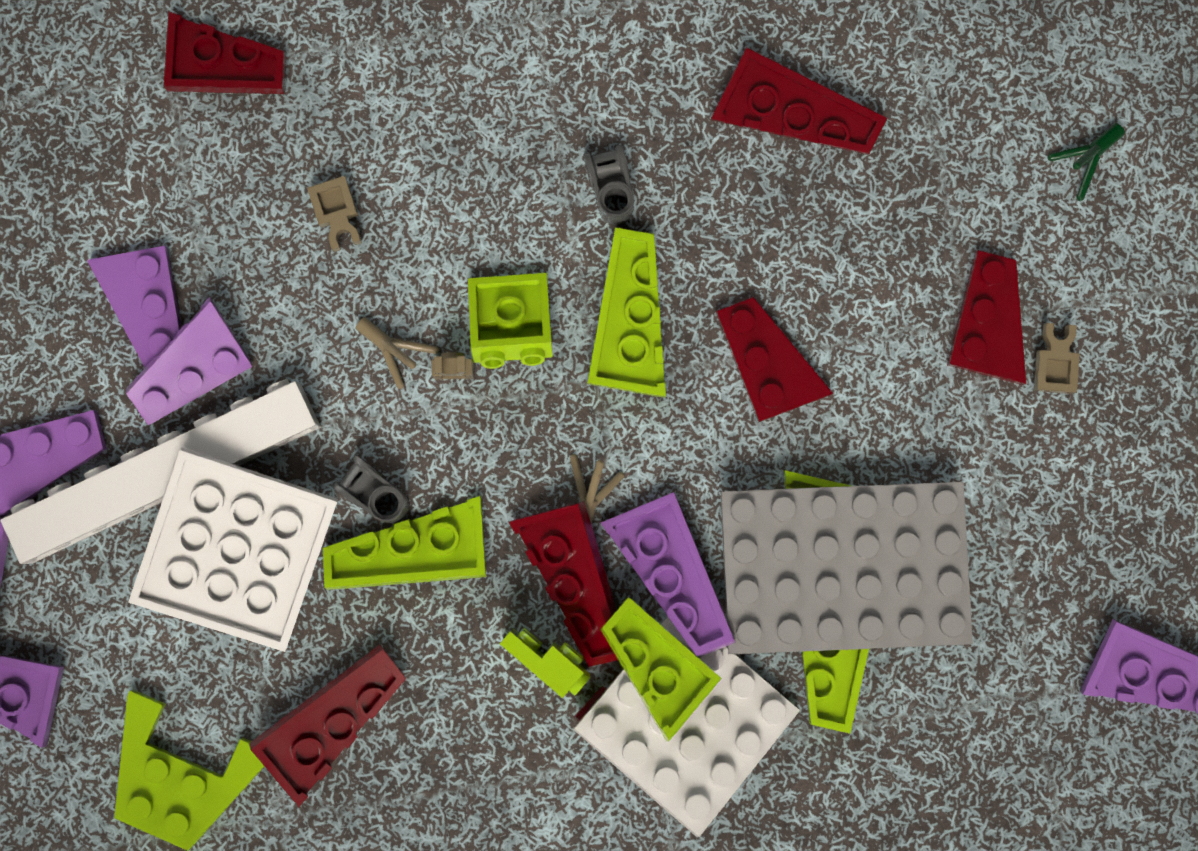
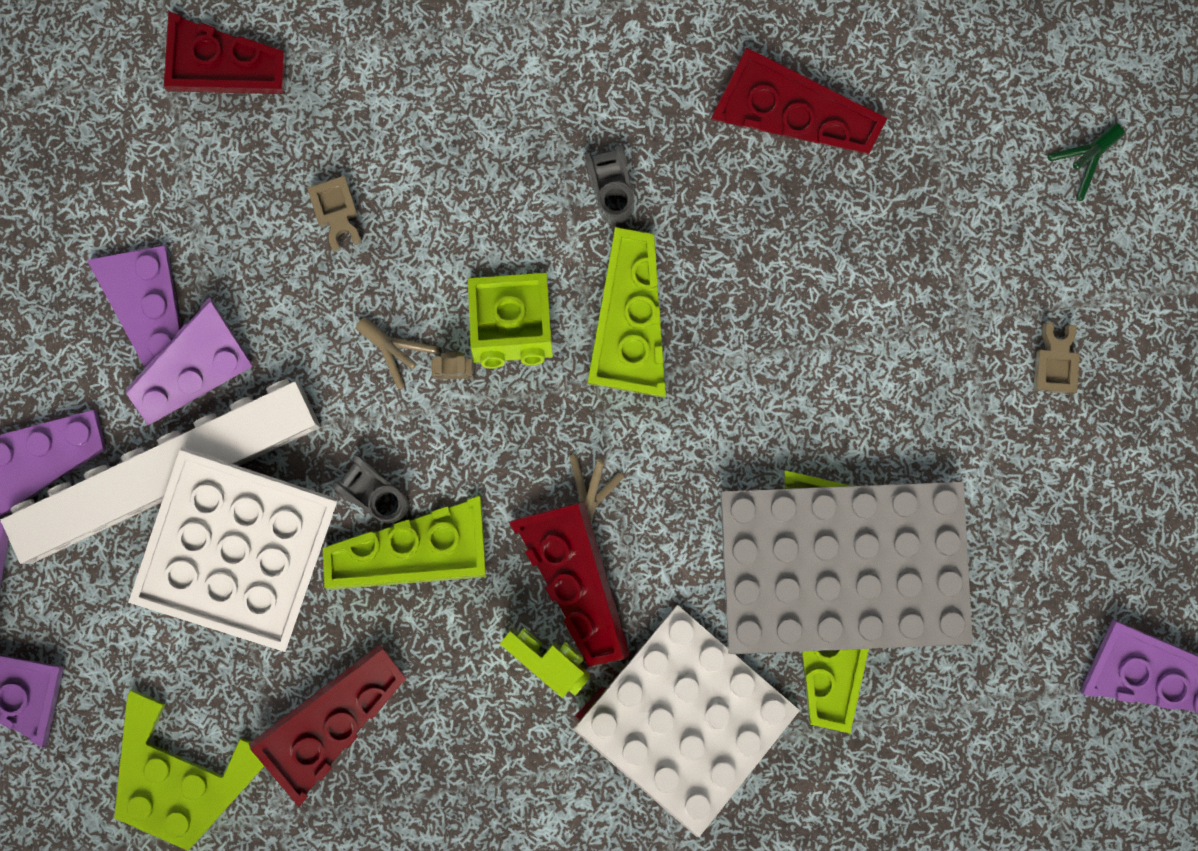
(659, 666): lime wing -> none
(669, 564): medium lavender wing -> none
(767, 362): dark red wing -> none
(989, 323): dark red wing -> none

